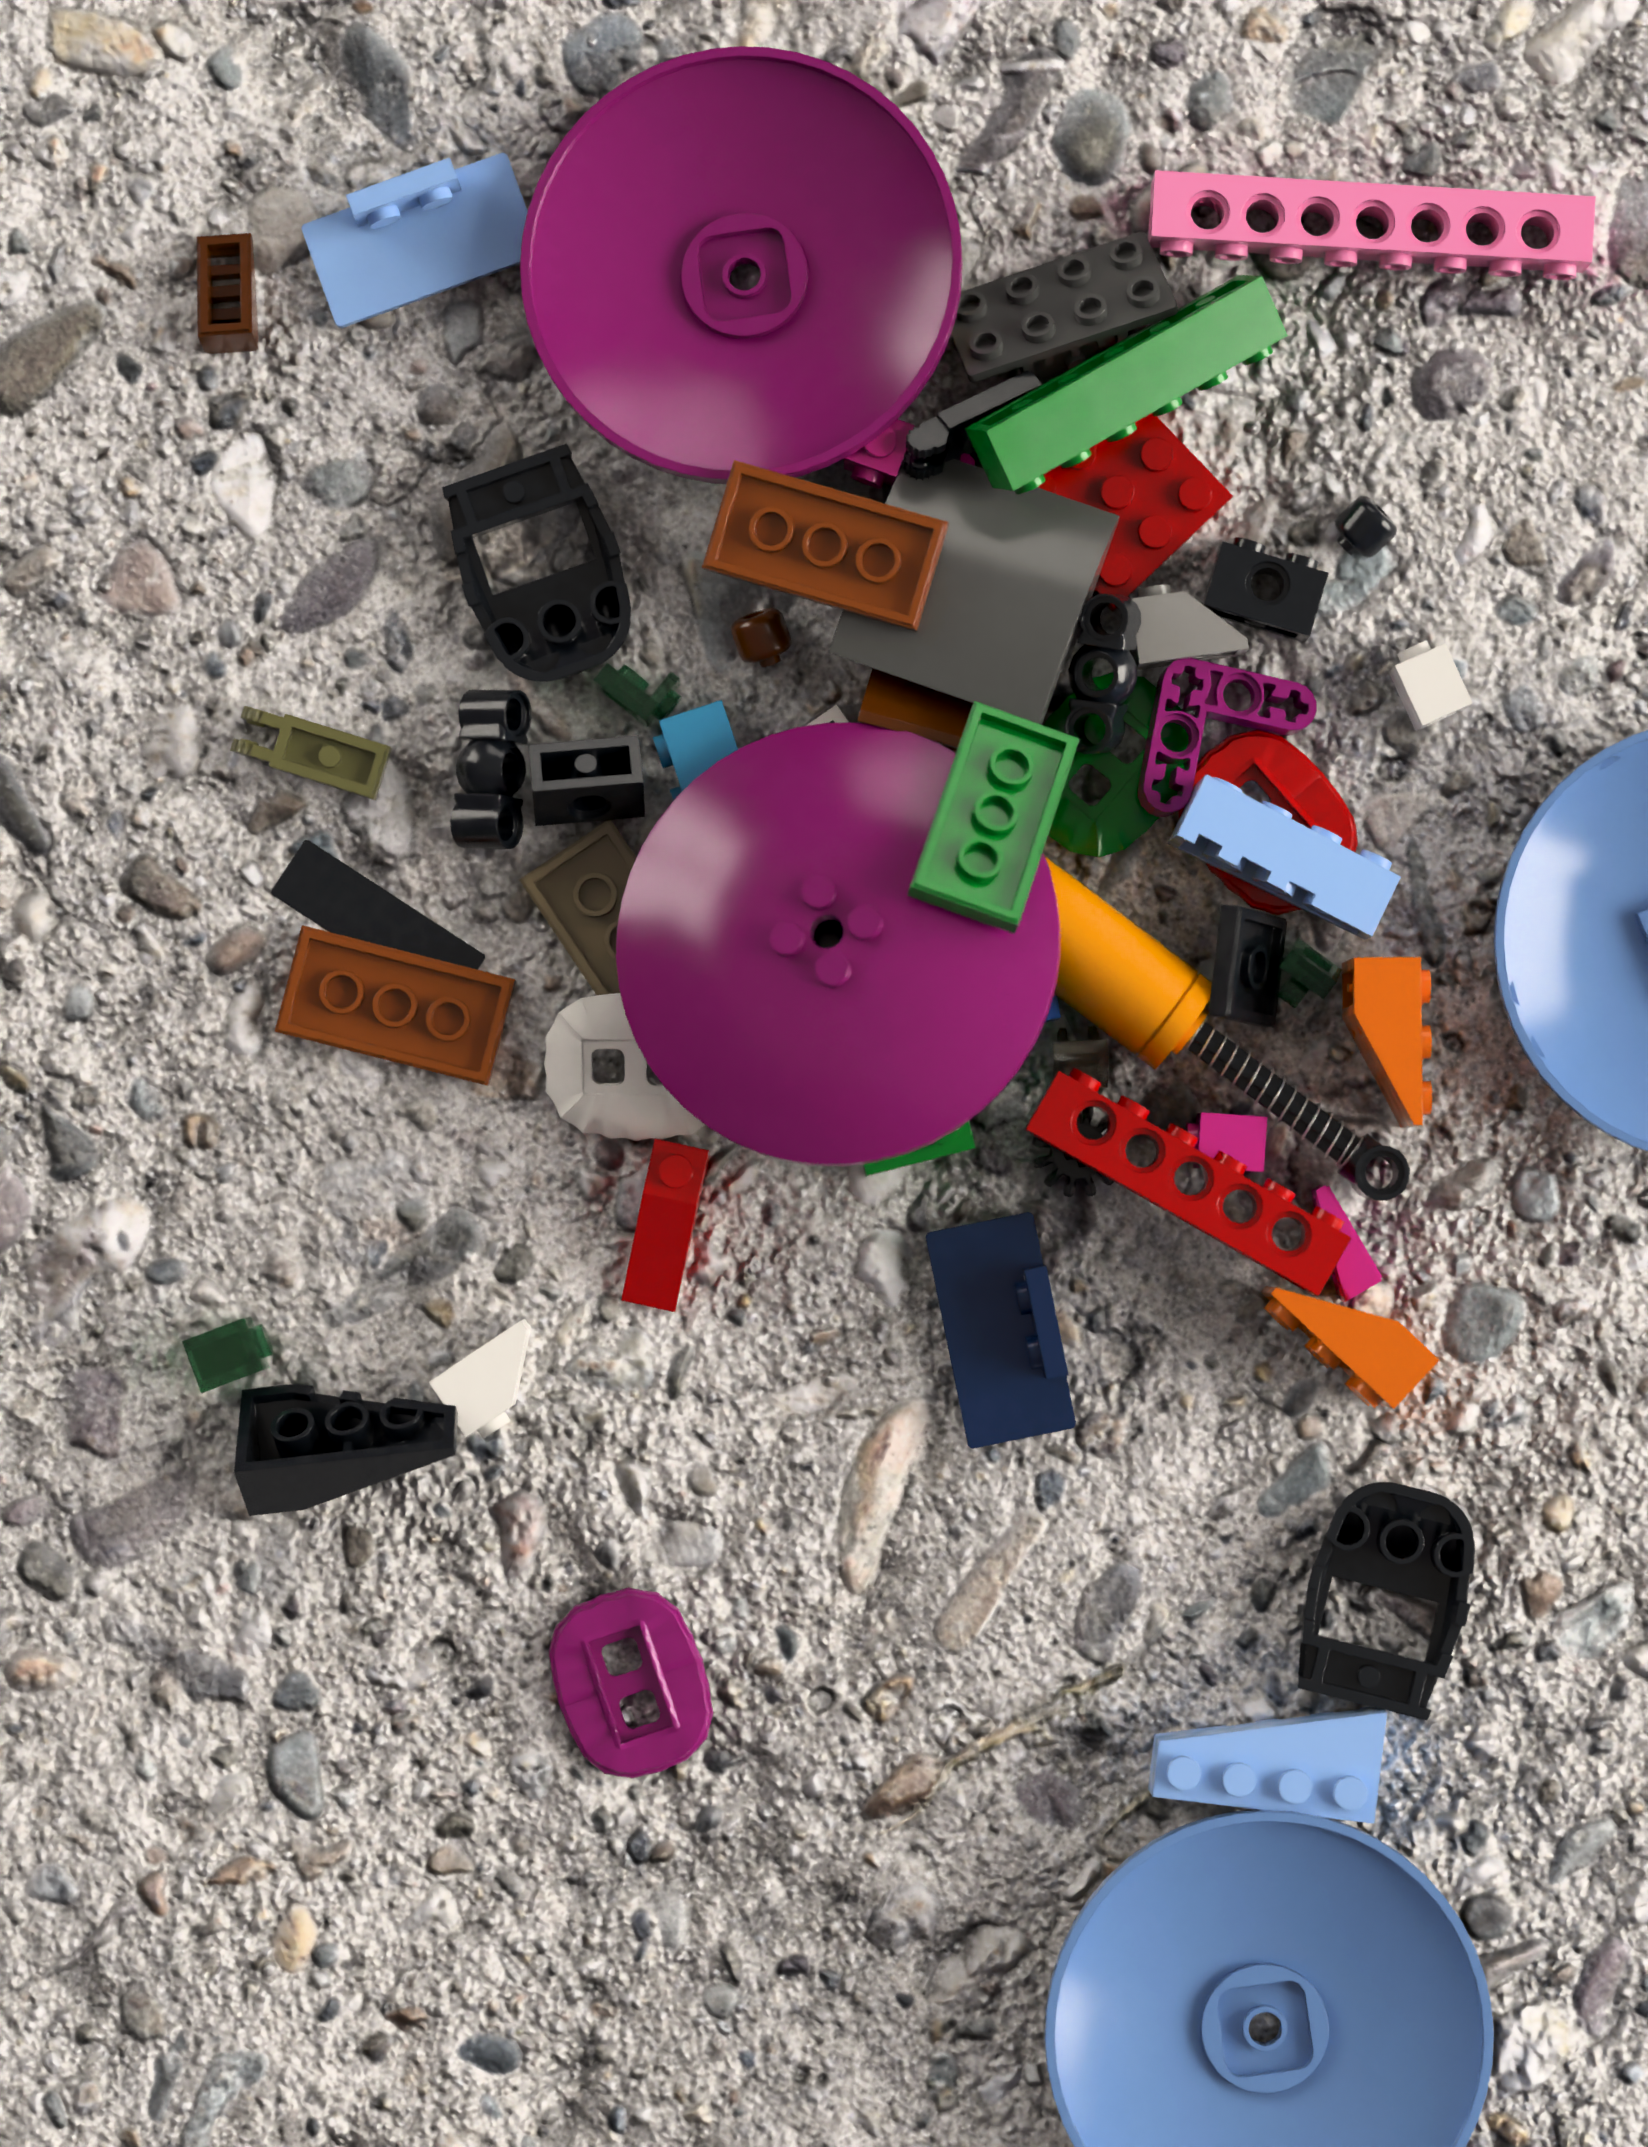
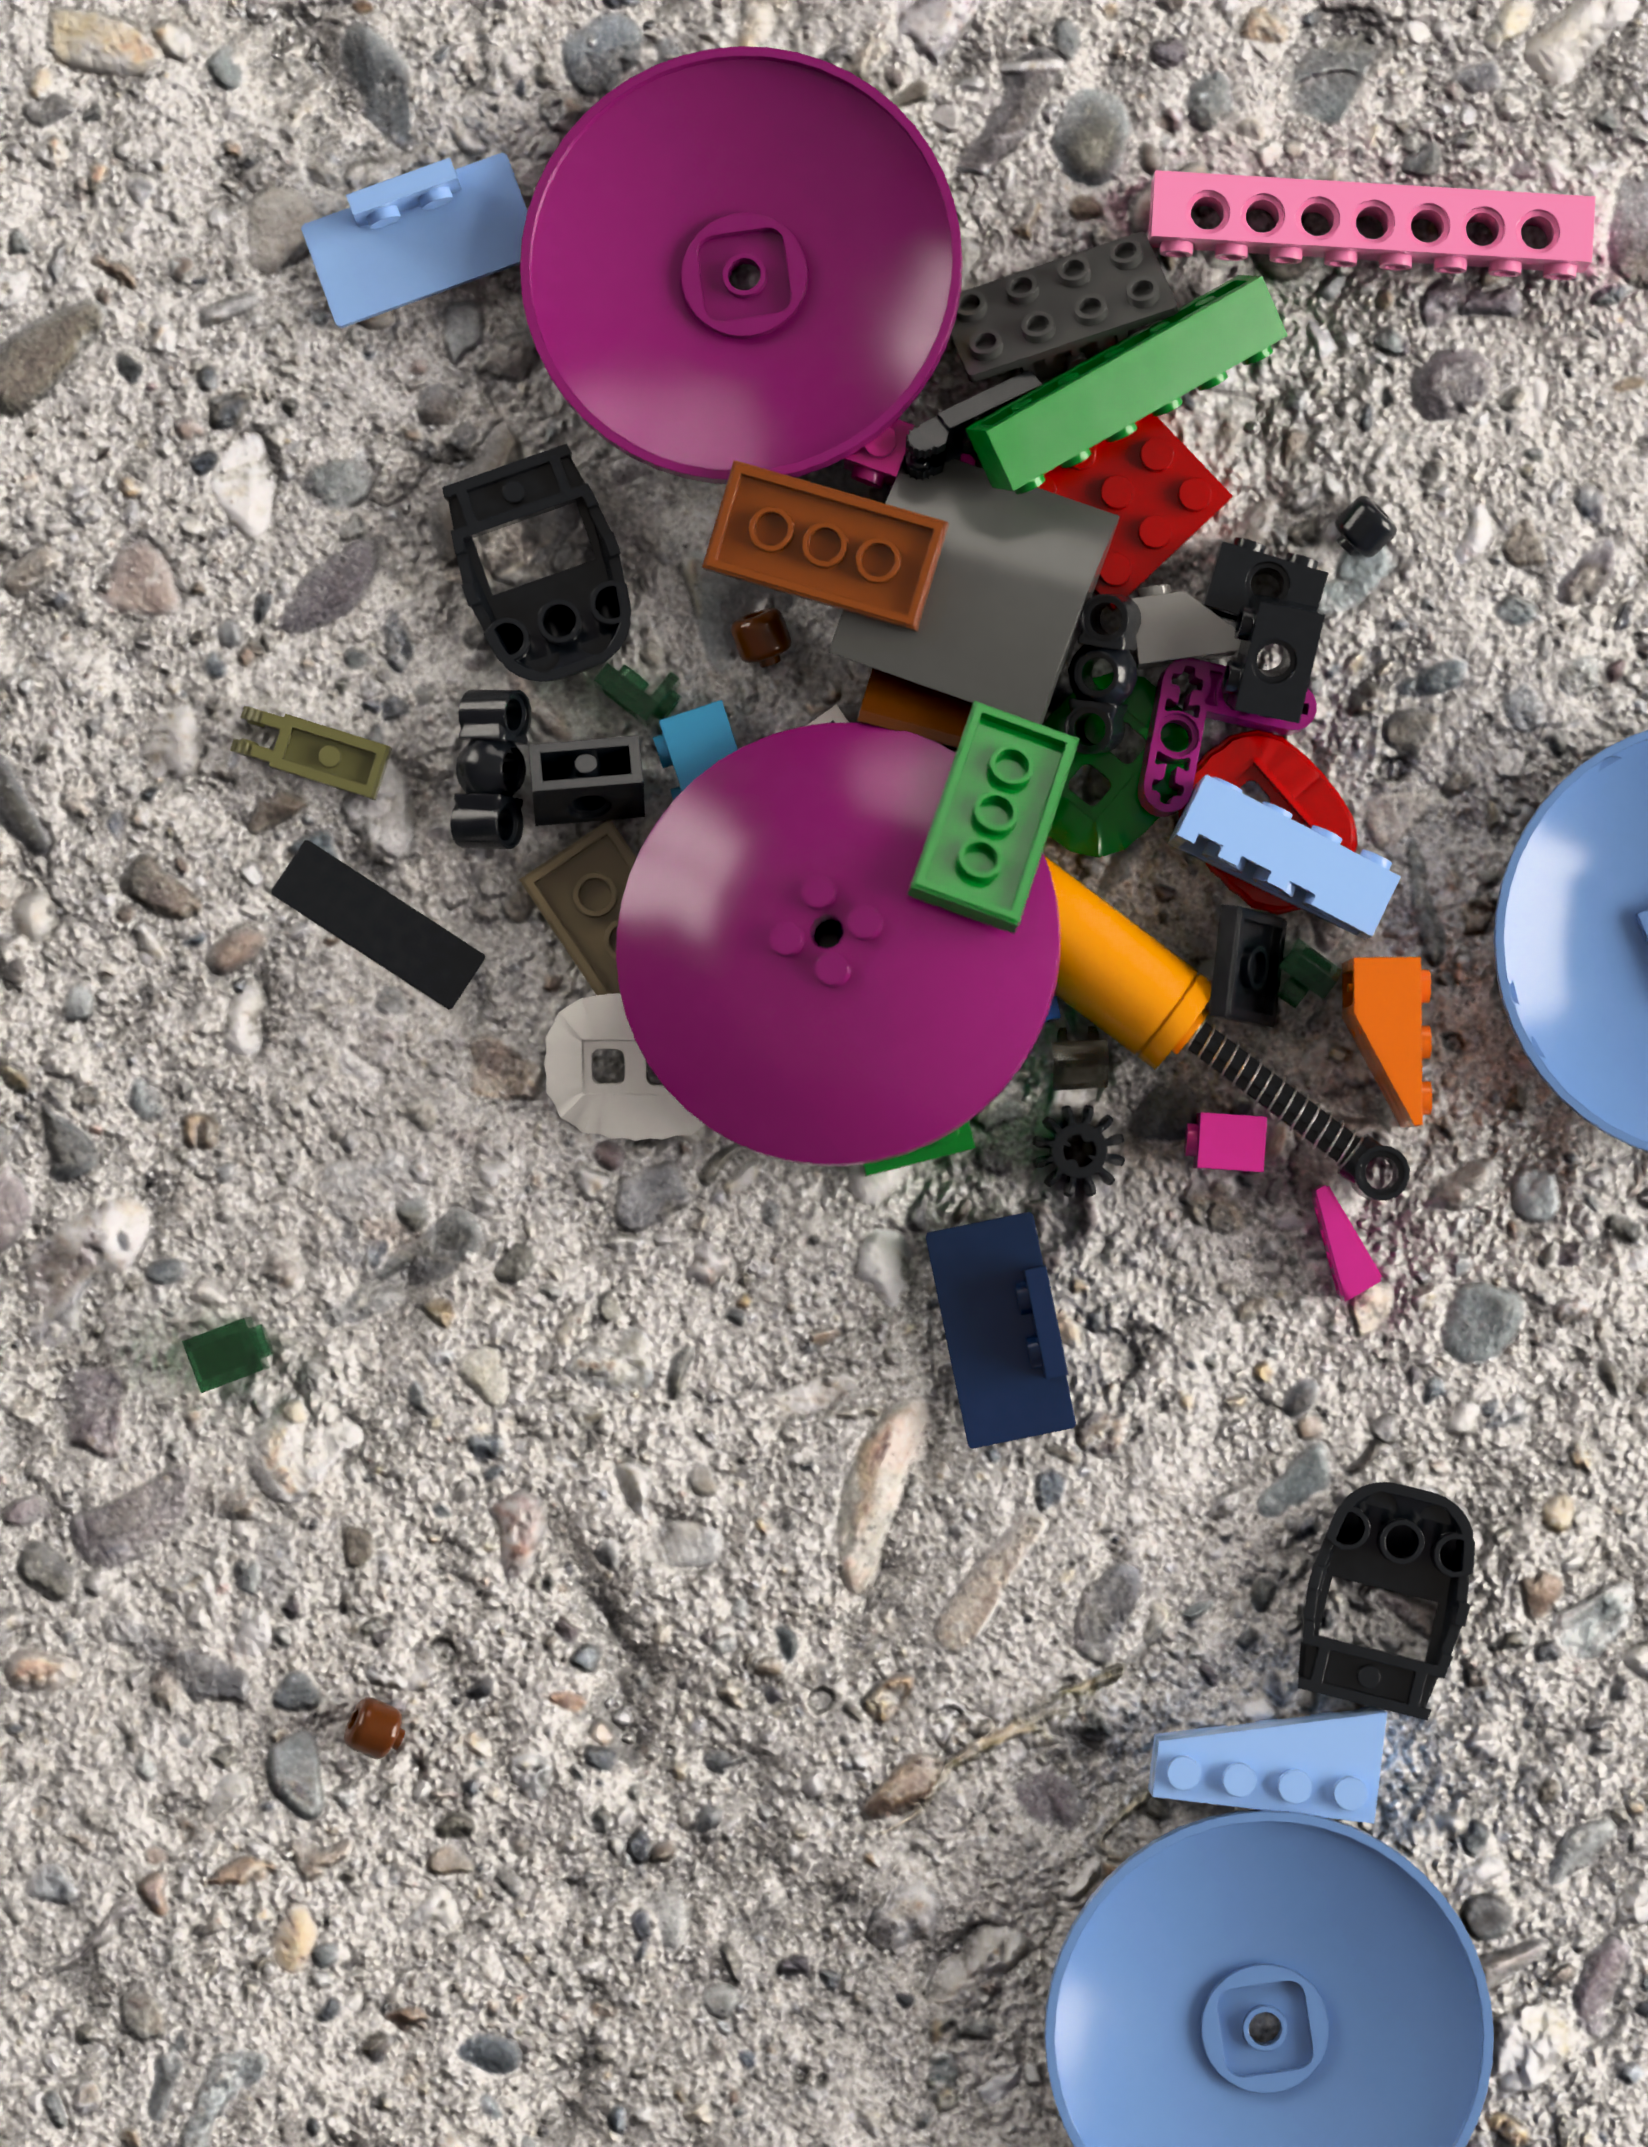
(226, 328): reddish brown slope -> none
(318, 1447): black wedge -> none
(374, 1728): none -> reddish brown piece
(395, 1005): dark orange tile -> none
(486, 1382): white slope -> none
(592, 1696): magenta piece -> none
(665, 1224): red slope -> none
(1283, 689): none -> black brick
(1305, 1265): red brick -> none
(1373, 1350): orange slope -> none
(1429, 684): white brick -> none

